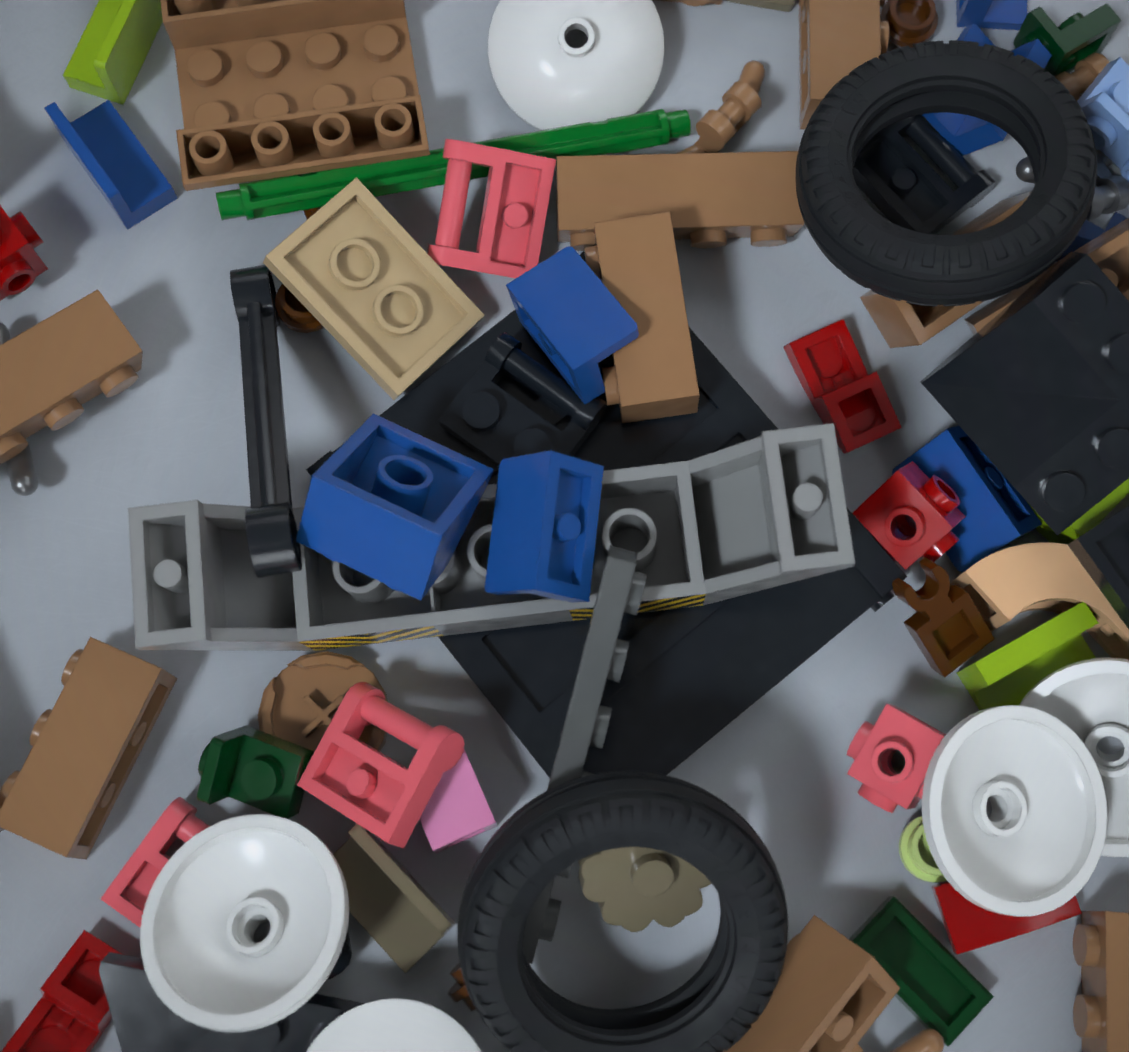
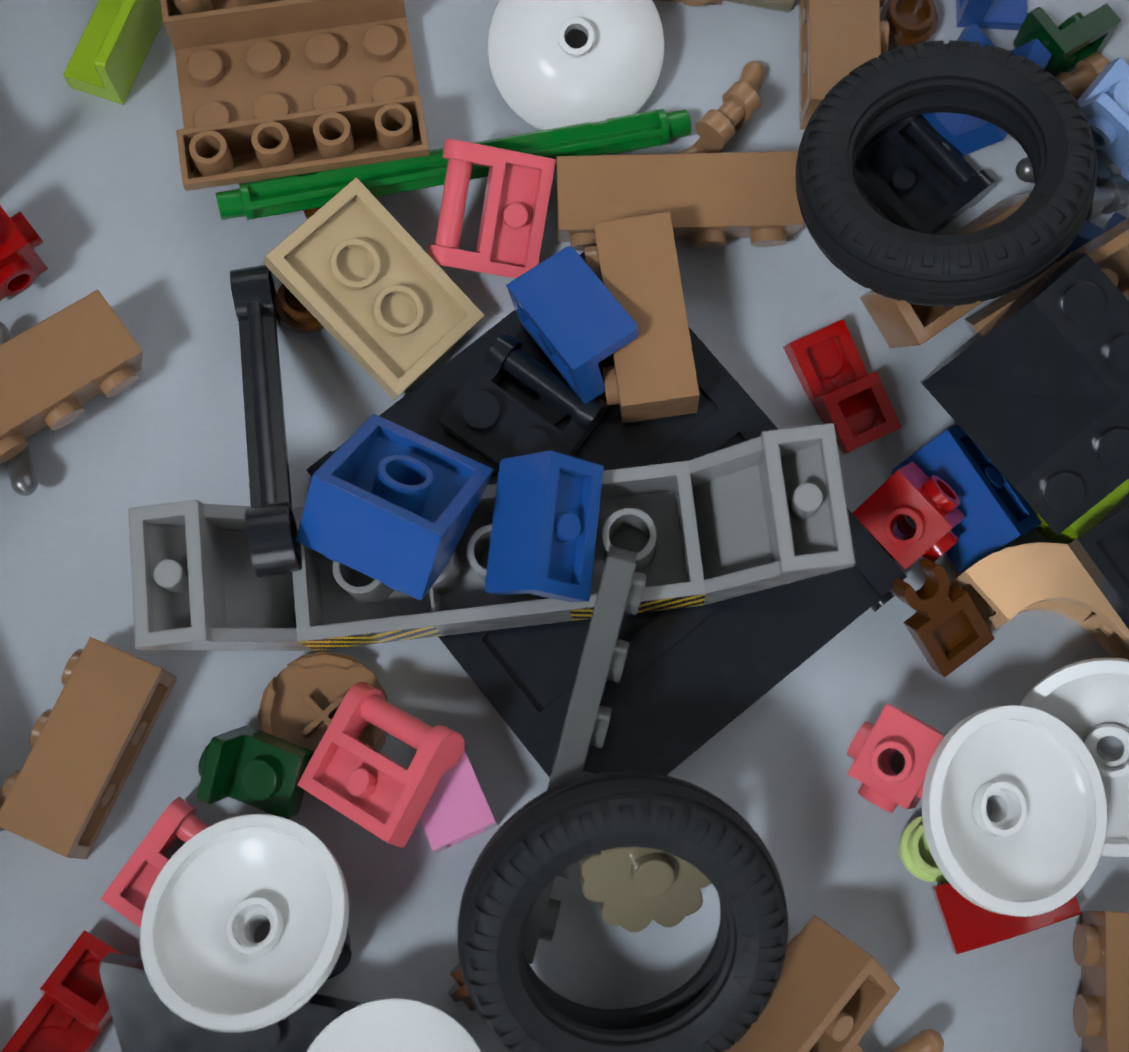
(115, 162): blue panel -> none
(389, 900): dark tan panel -> none
(929, 976): dark green tile -> none
(1017, 667): lime panel -> none

